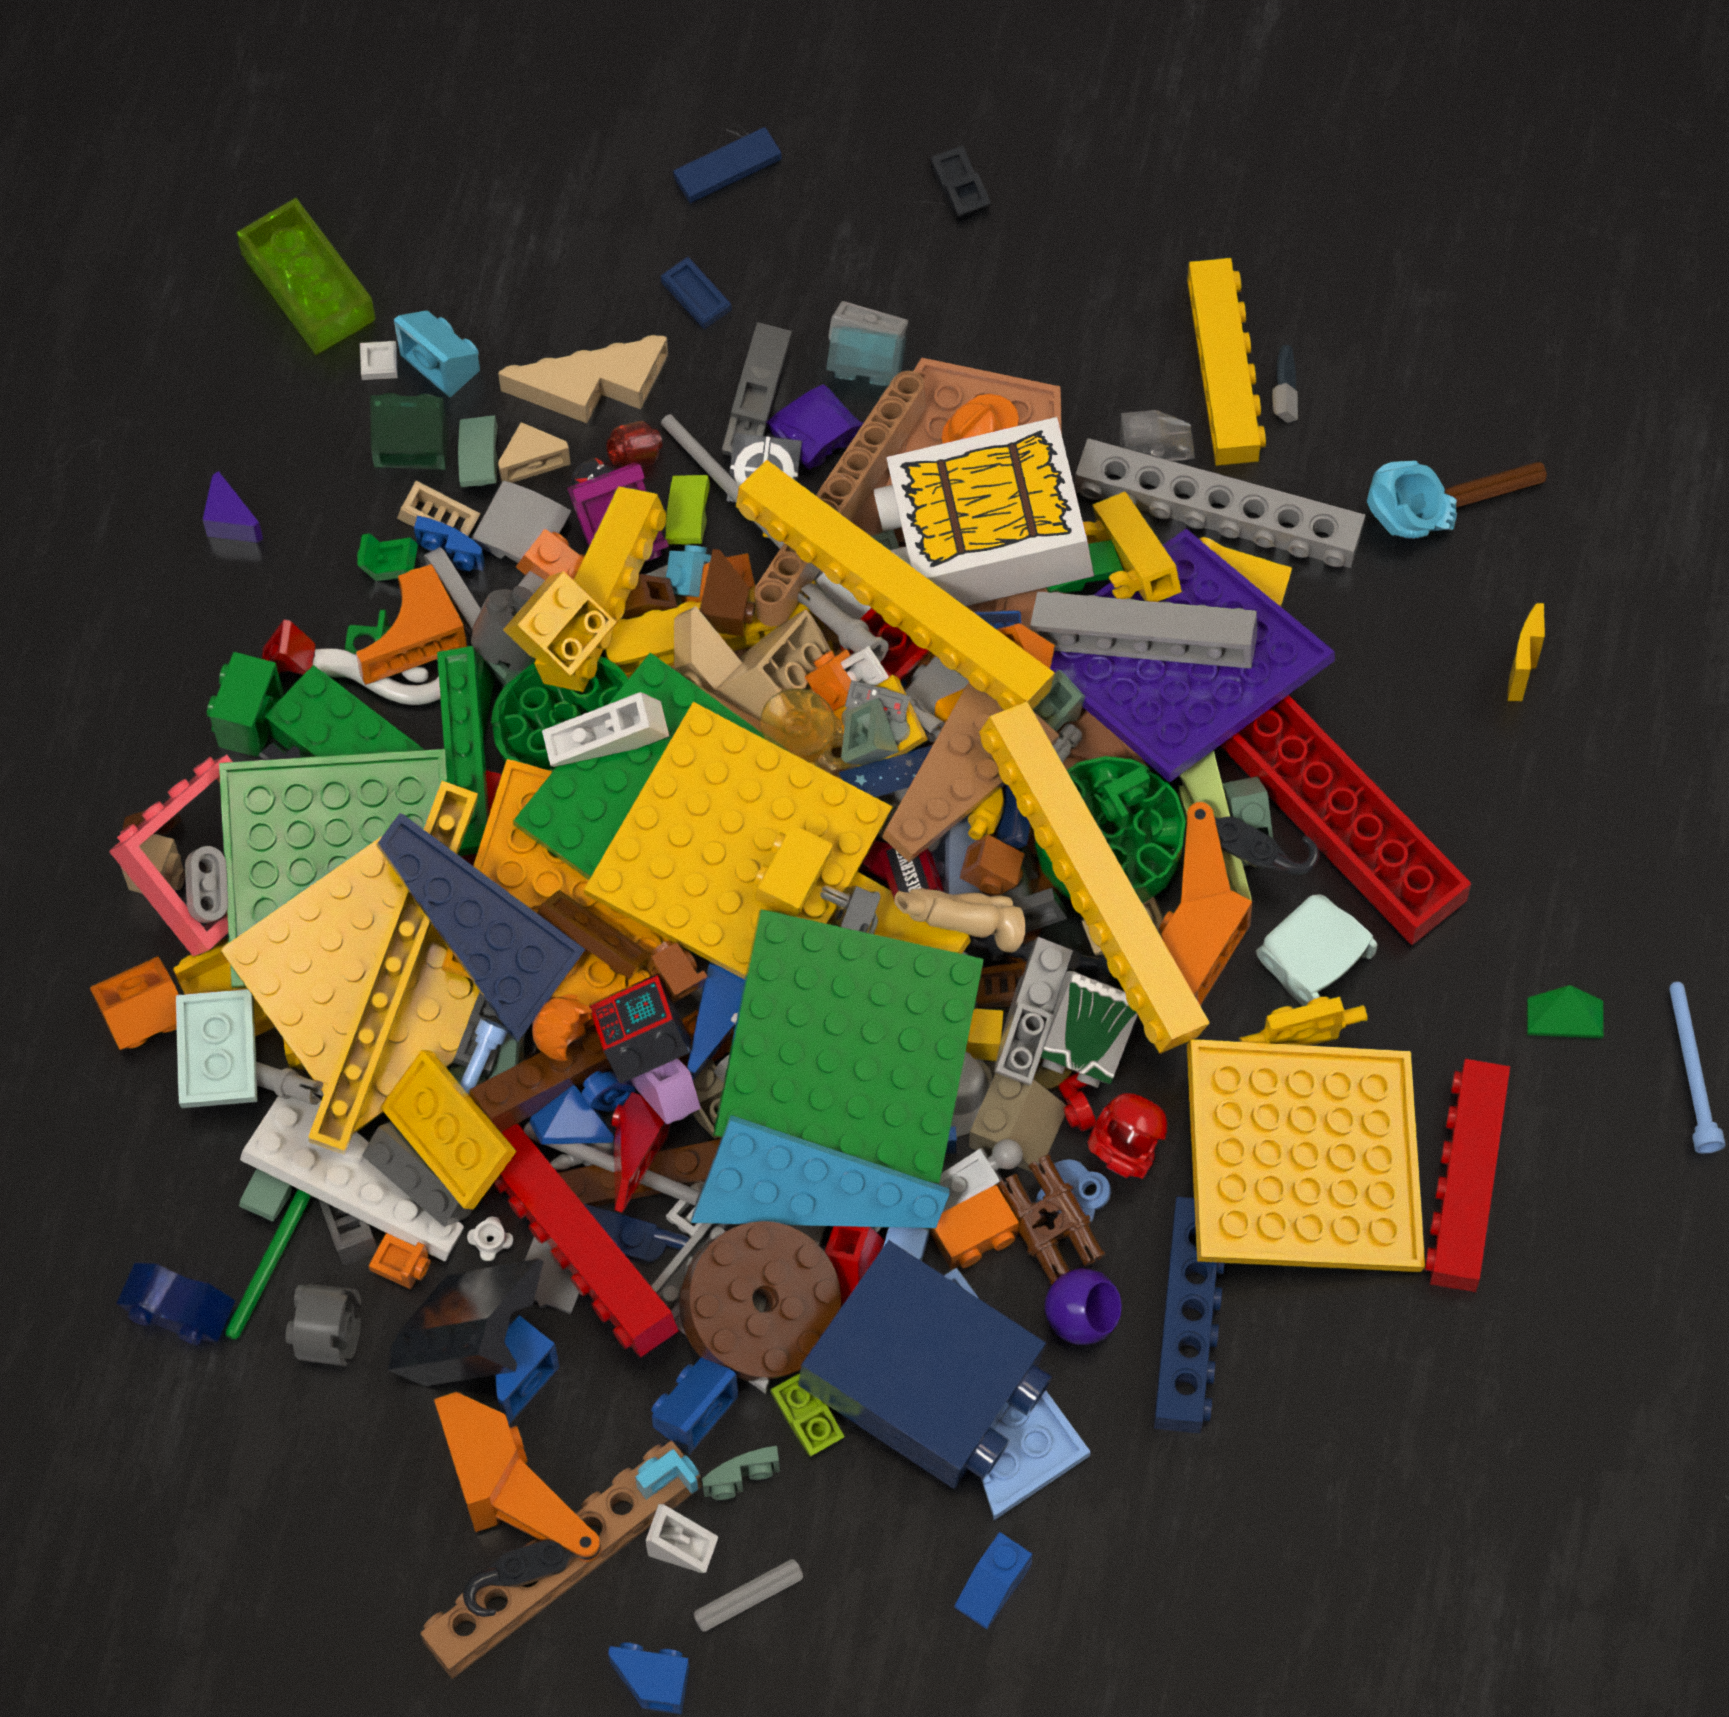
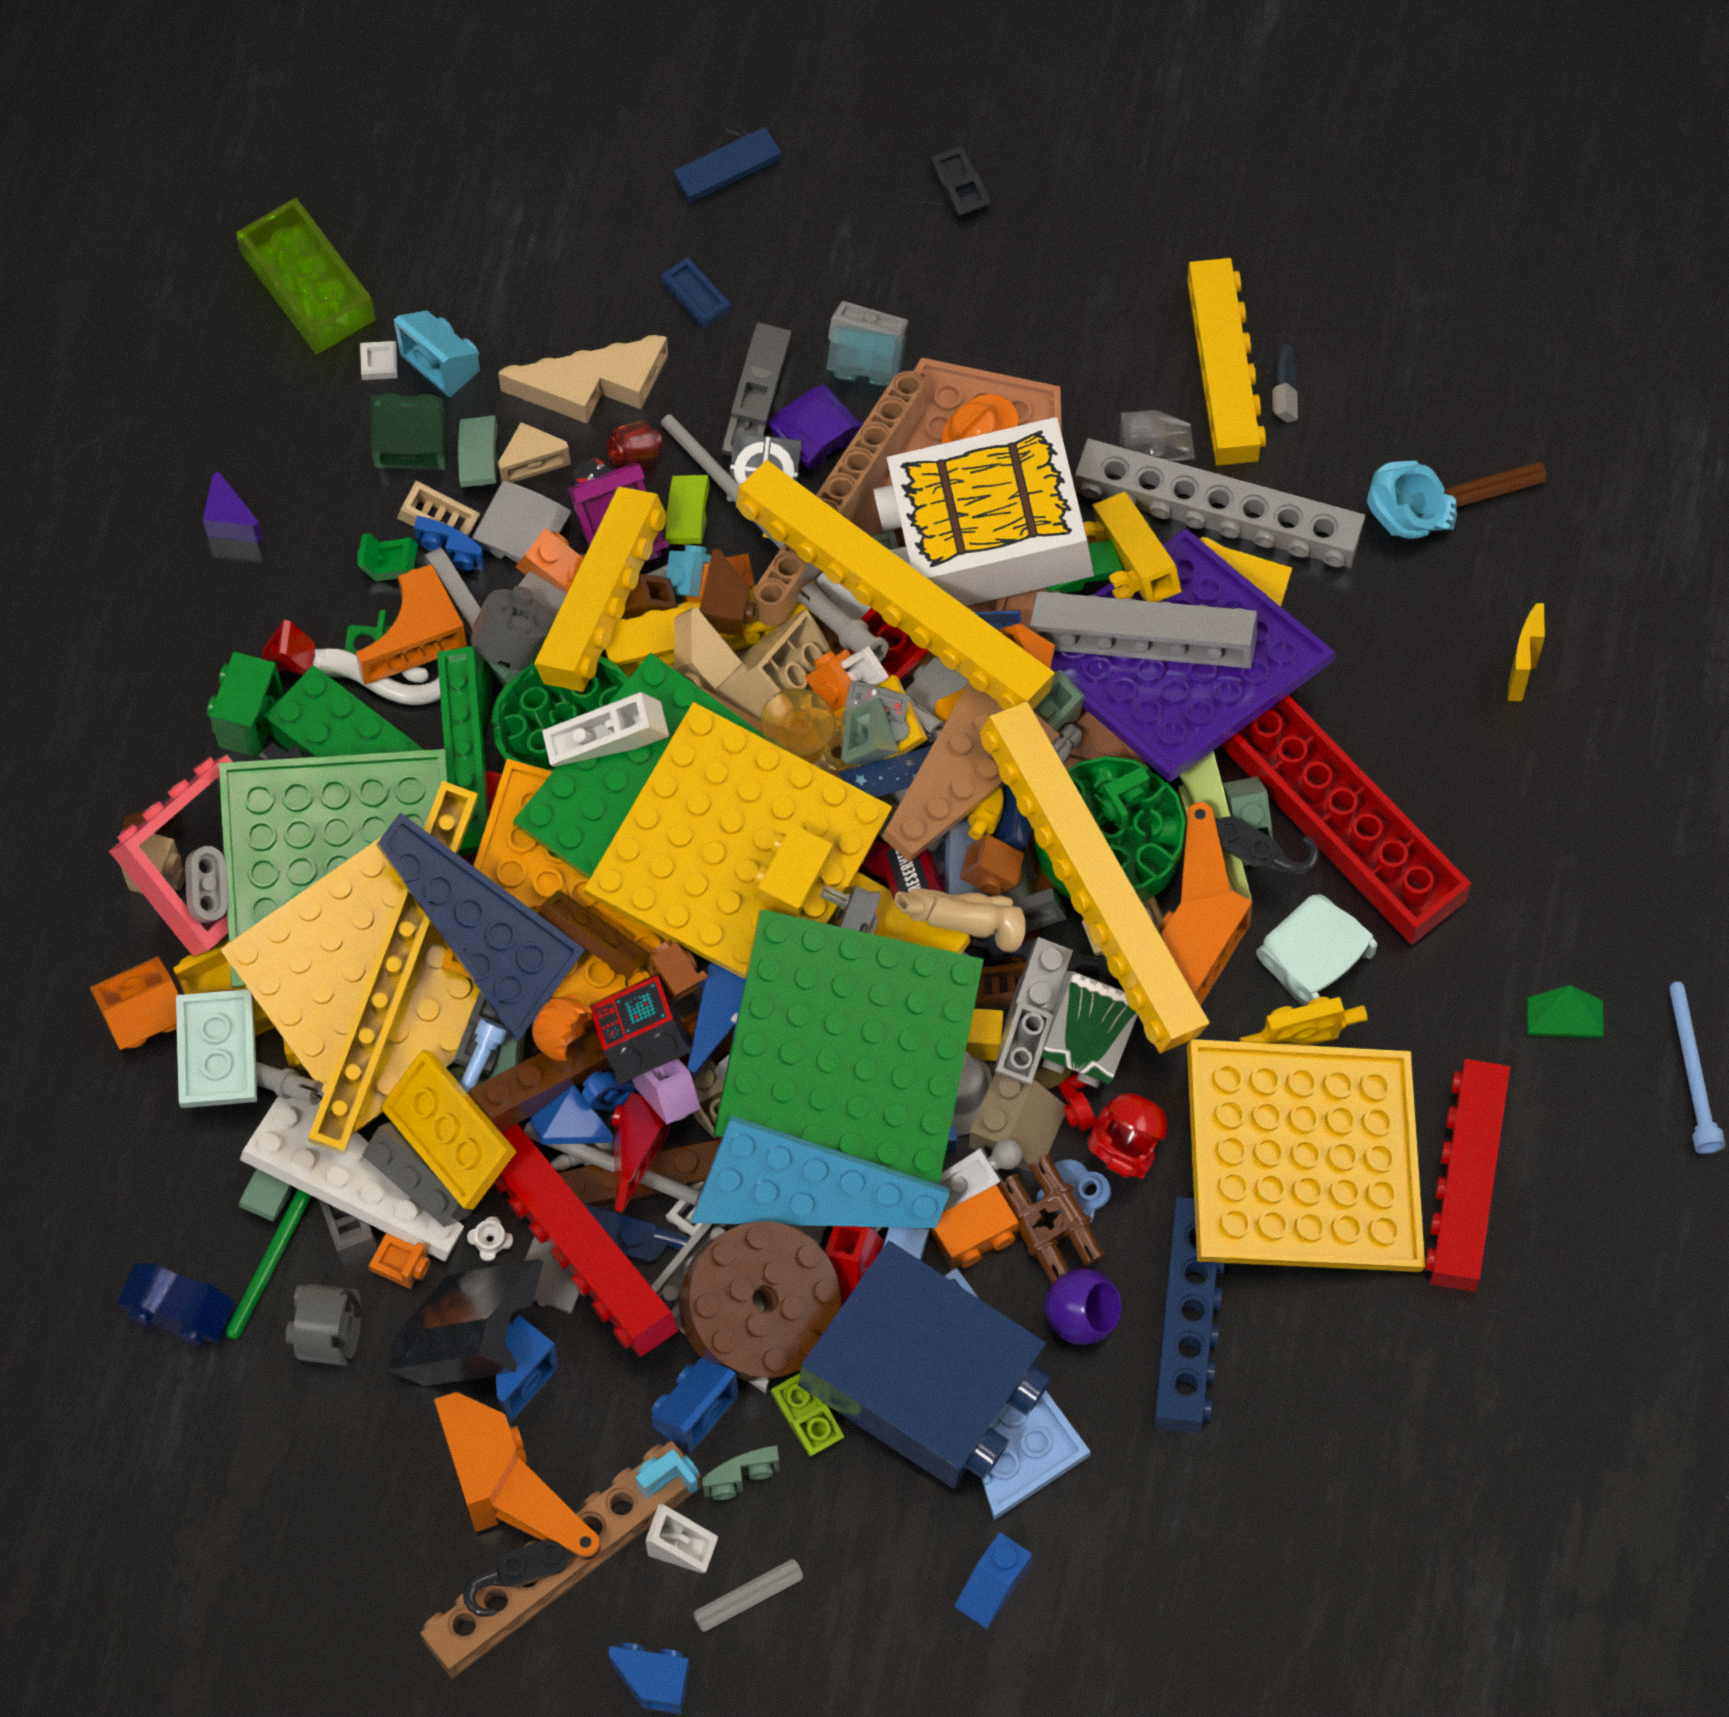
(559, 624): yellow slope -> none

